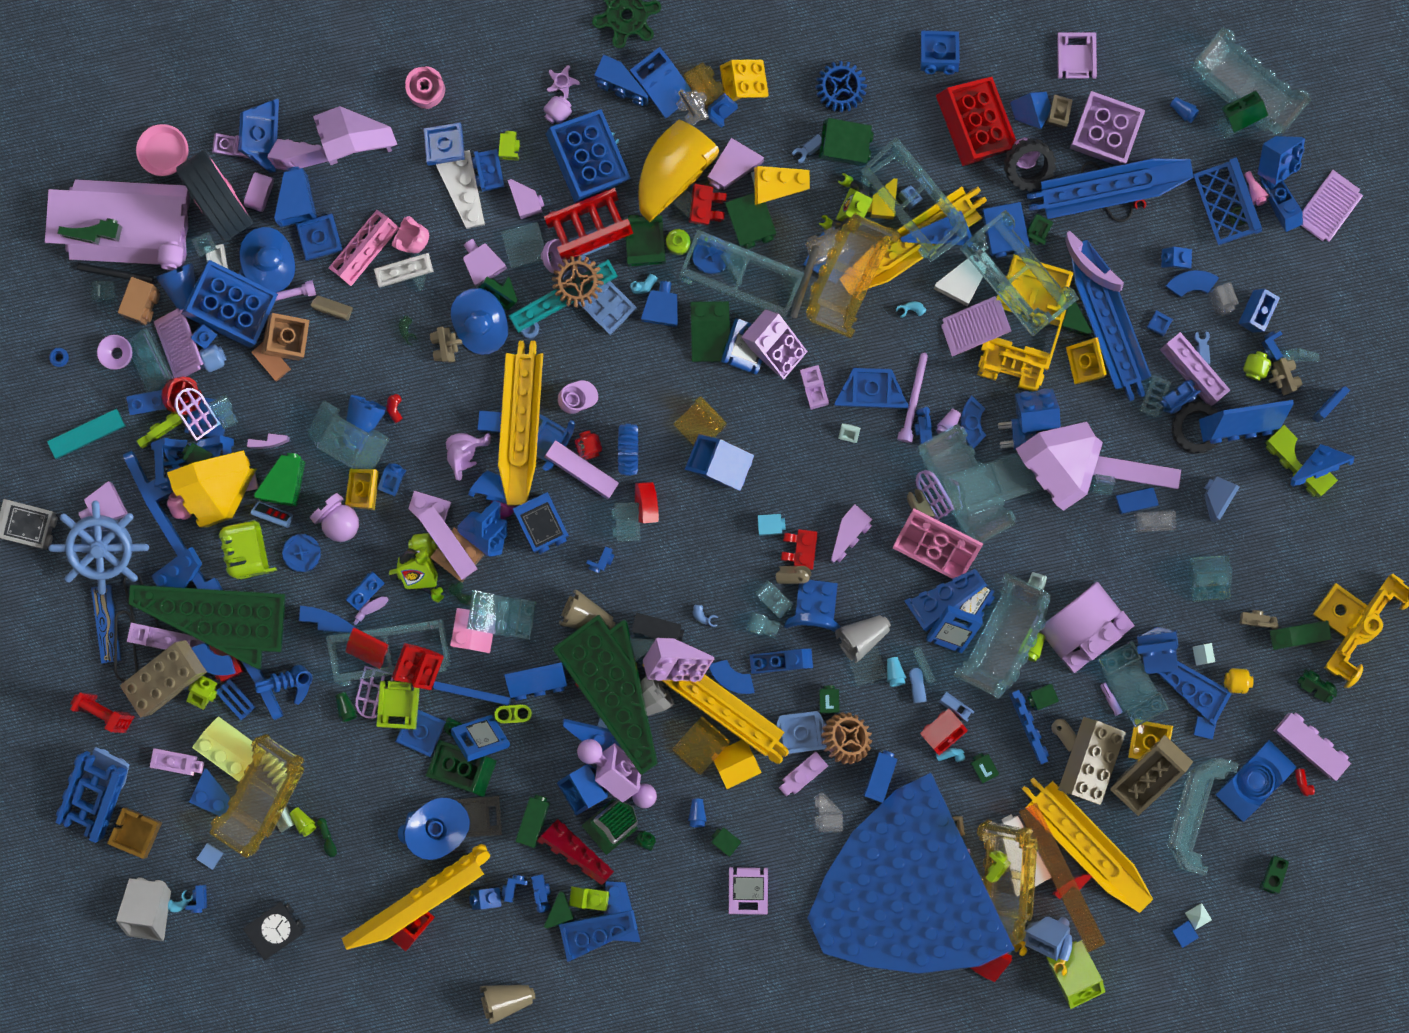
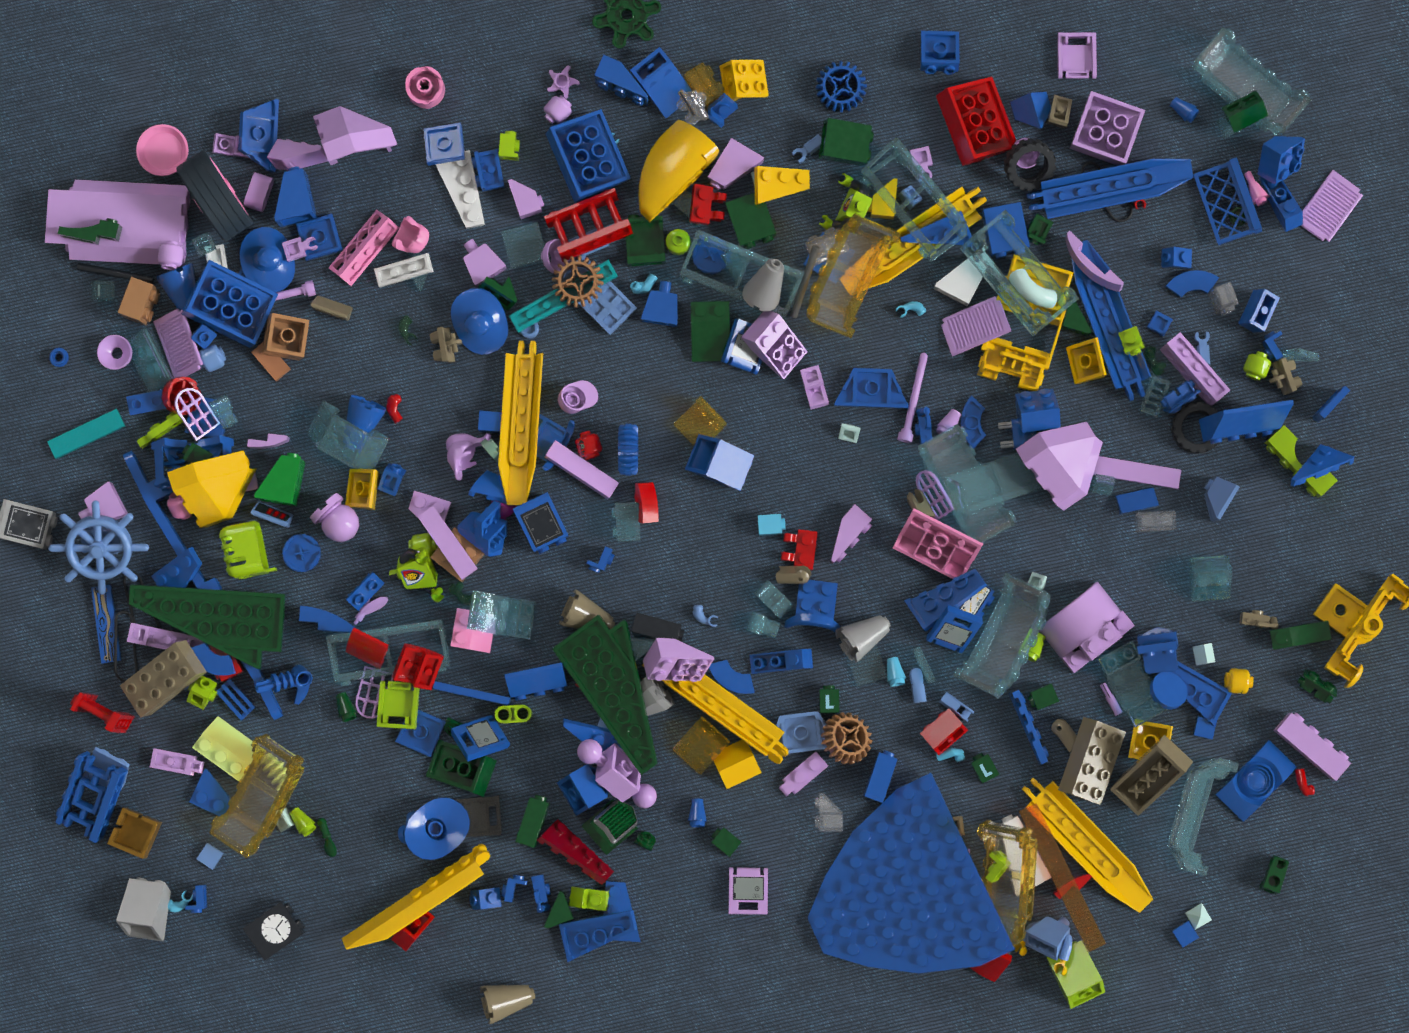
(296, 248): none -> lavender plate
(491, 448): none -> sand green plate
(765, 286): none -> light grey cone
(923, 157): none -> lavender plate
(1031, 291): none -> light aqua cylinder
(1131, 341): none -> lime bracket
(1150, 356): none -> clear green arm
(1168, 690): none -> blue tile

